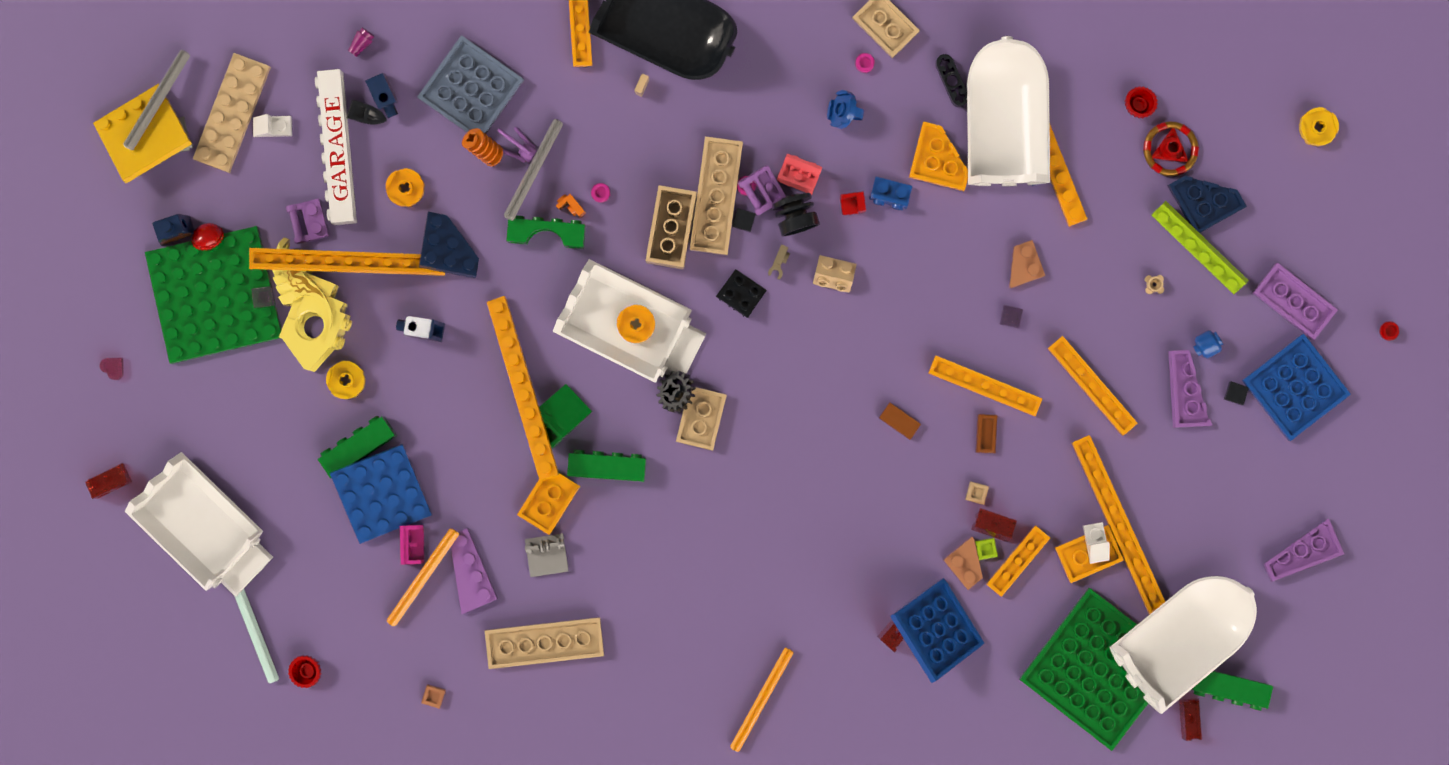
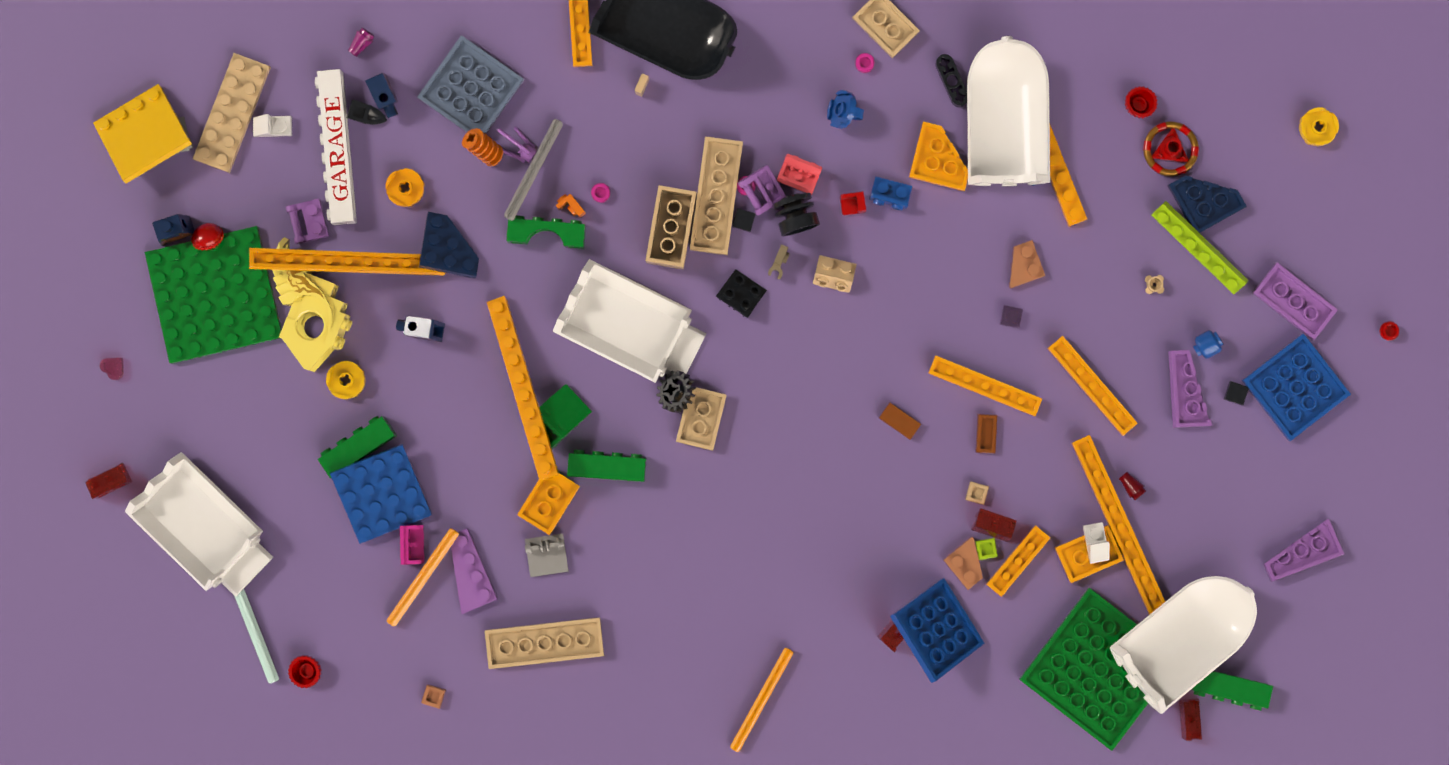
(156, 100): light grey axle -> none
(262, 297): plate -> none
(630, 314): light orange plate -> none
(1132, 486): none -> dark red cone

